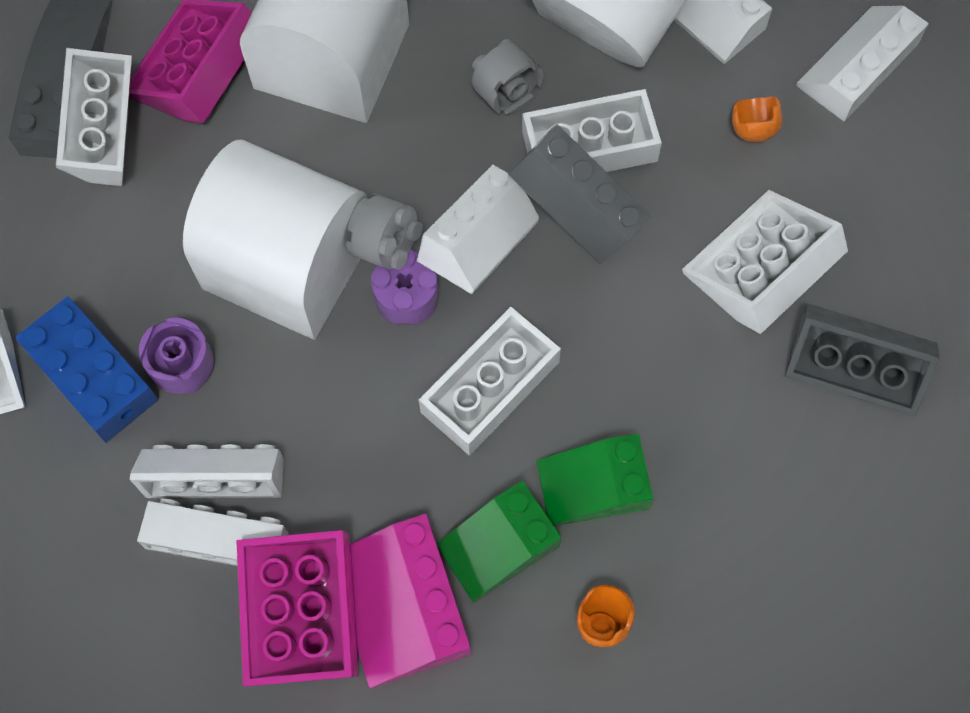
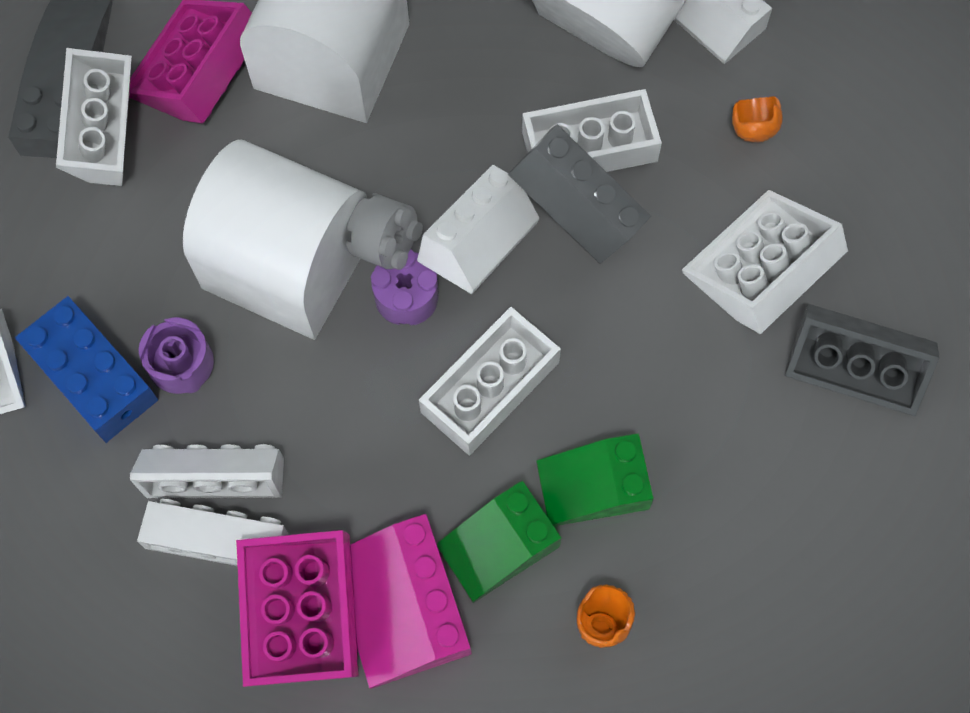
(506, 77): light grey brick -> none
(863, 58): white slope -> none

